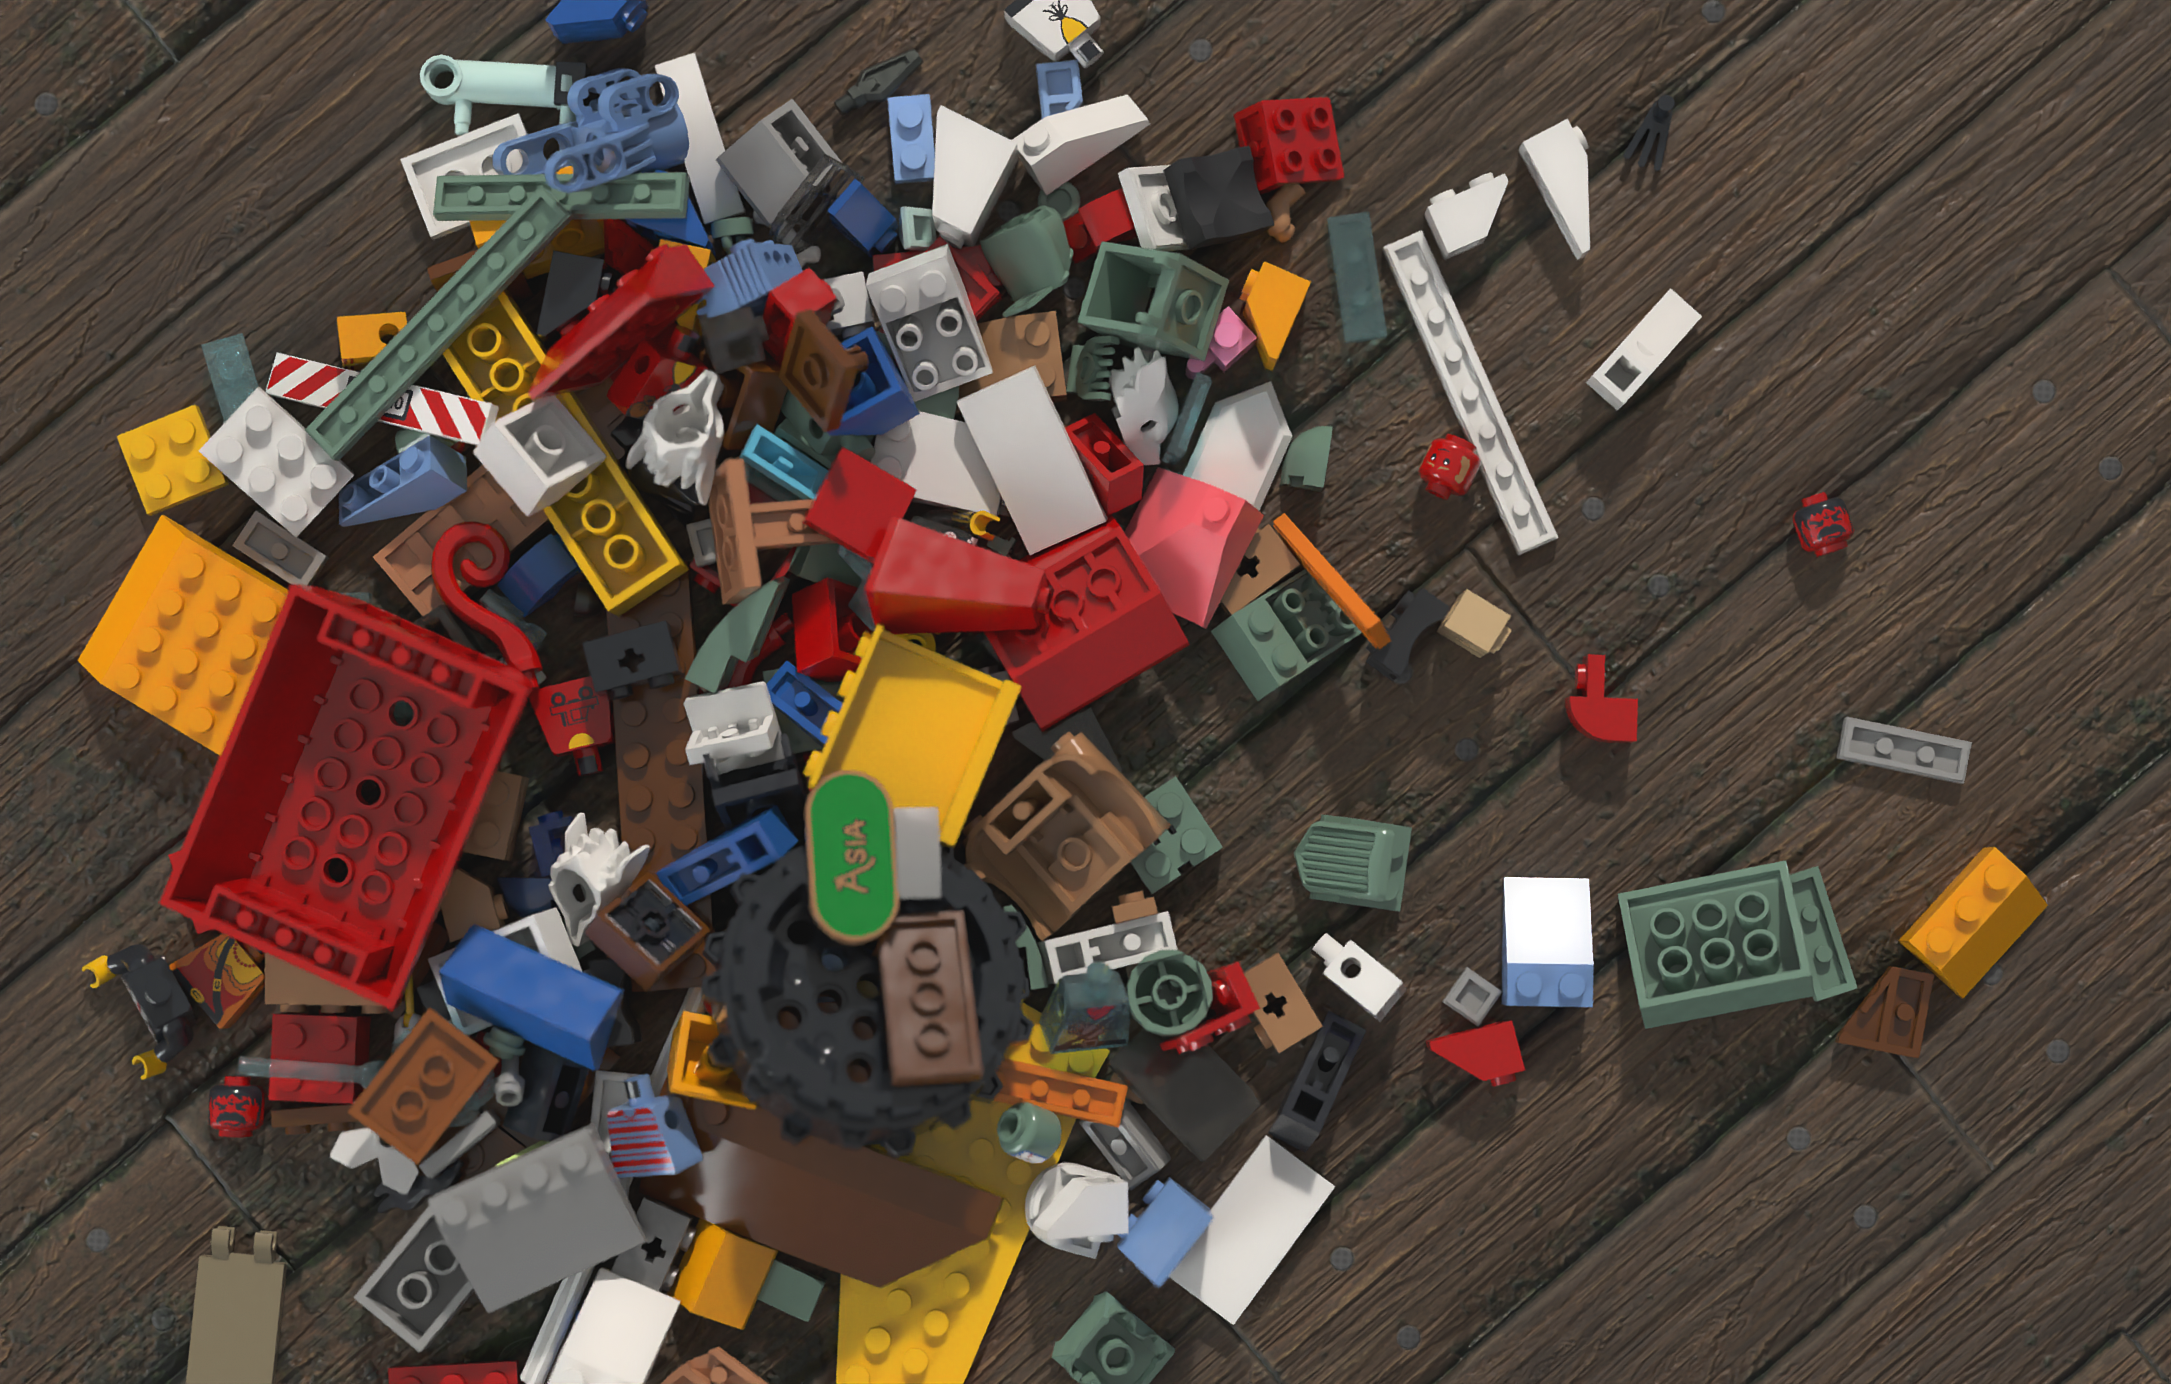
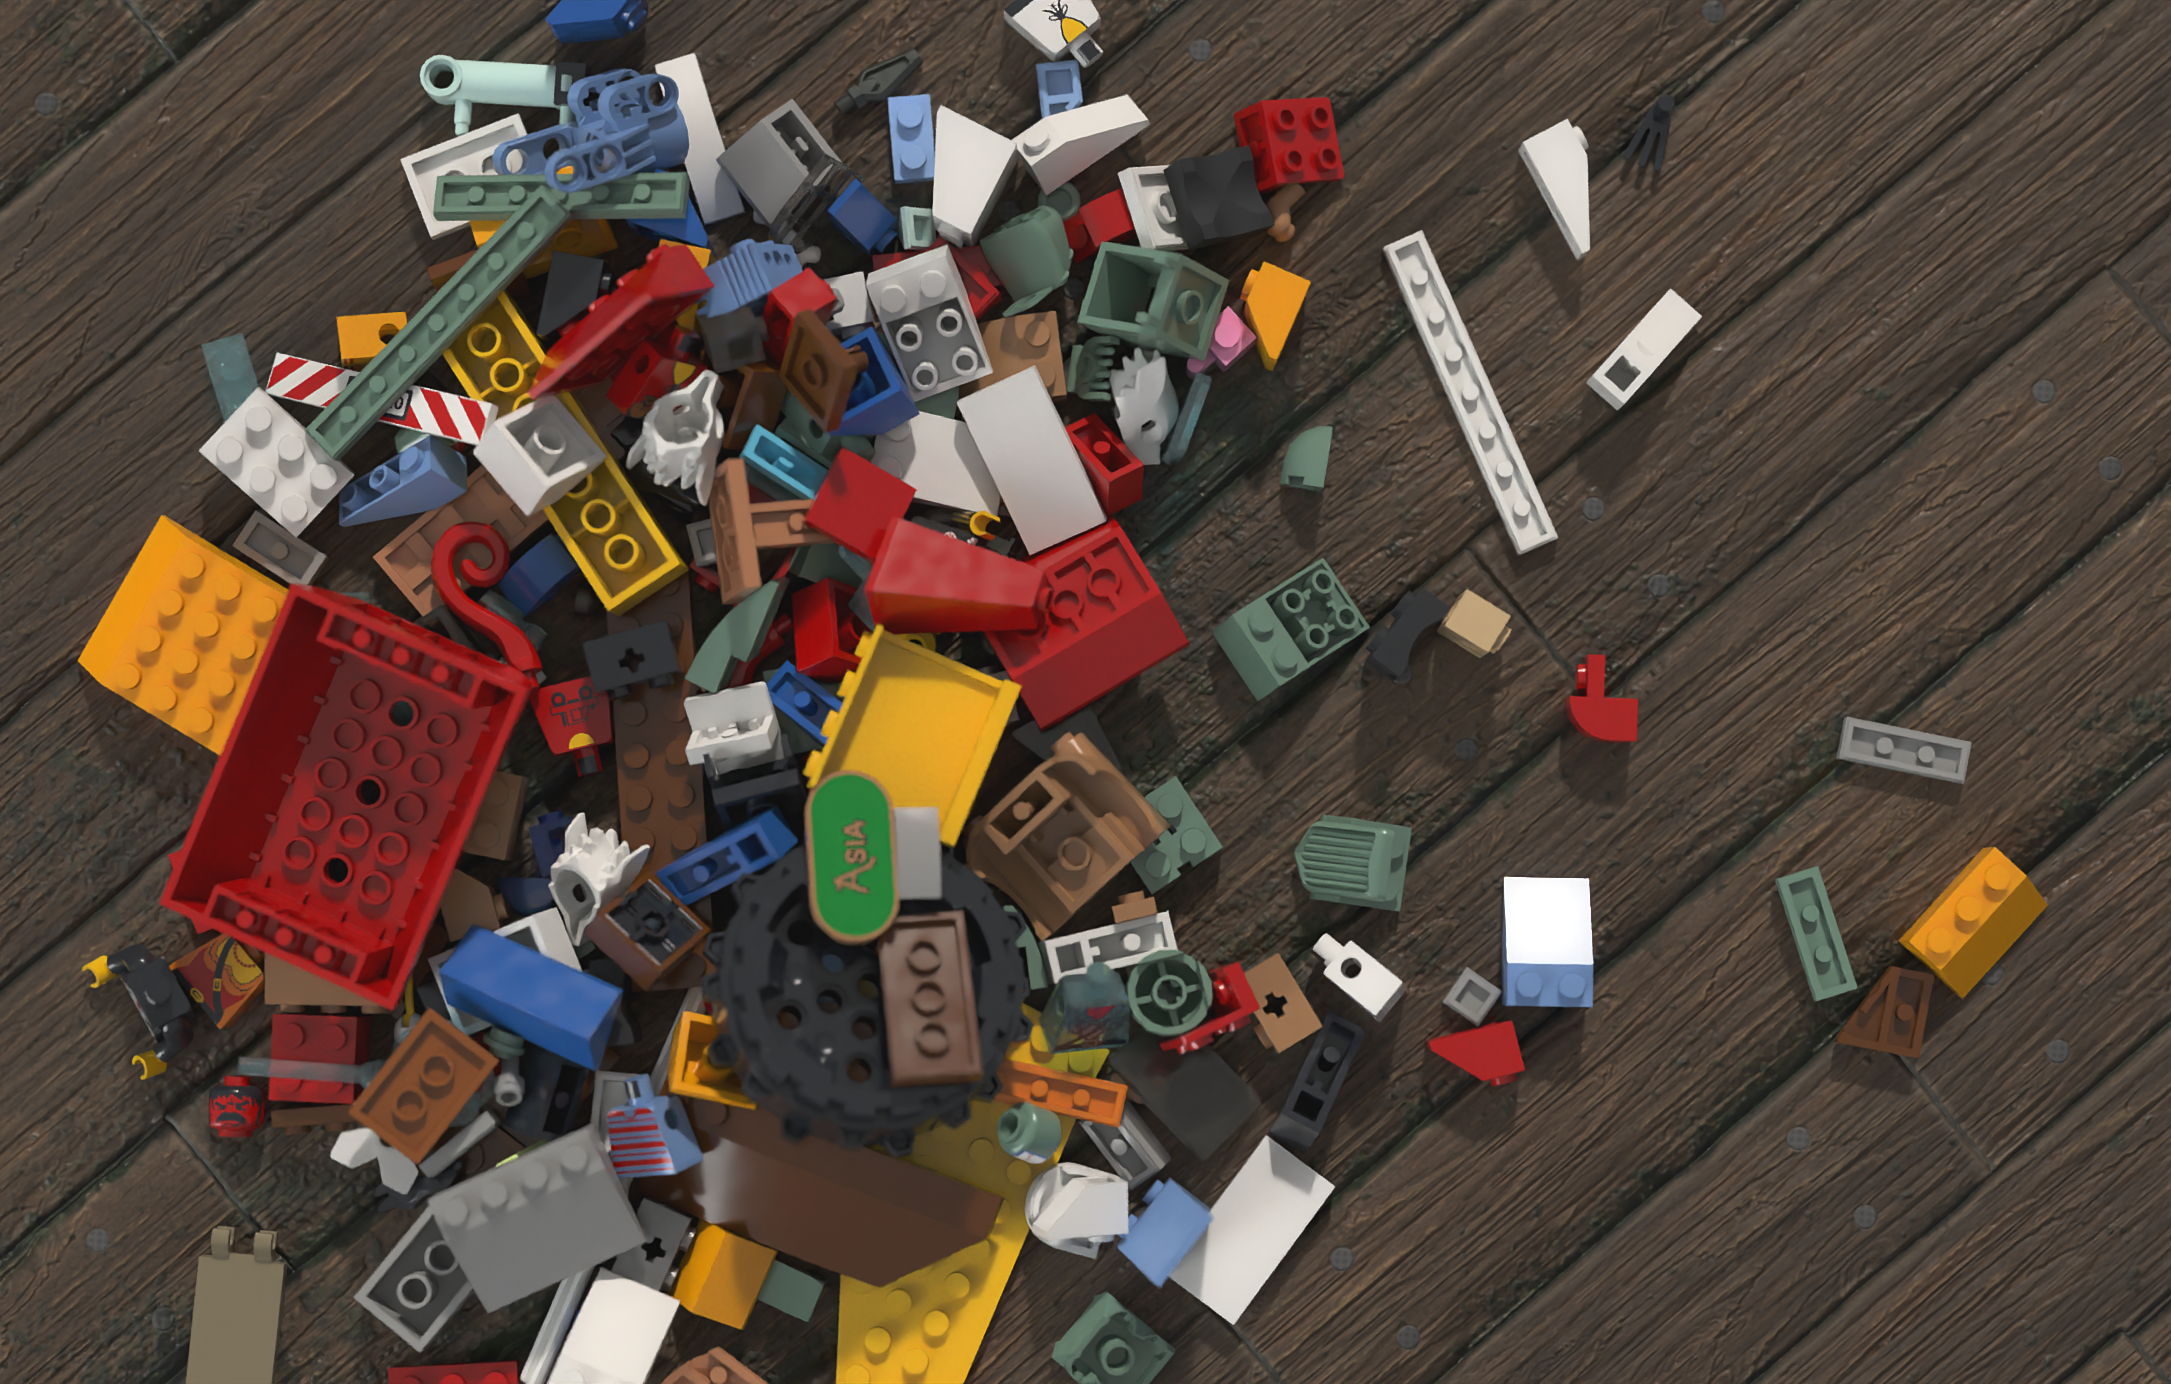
(168, 460): yellow plate -> none
(624, 247): red tile -> none
(731, 228): sand green tile -> none
(1191, 541): coral slope -> none
(1242, 444): white tile -> none
(1273, 565): medium nougat brick -> none
(1331, 582): orange tile -> none
(1356, 277): clear light blue tile -> none
(1449, 466): red head -> none
(1466, 217): white slope -> none
(1716, 944): sand green slope -> none
(1823, 524): head -> none

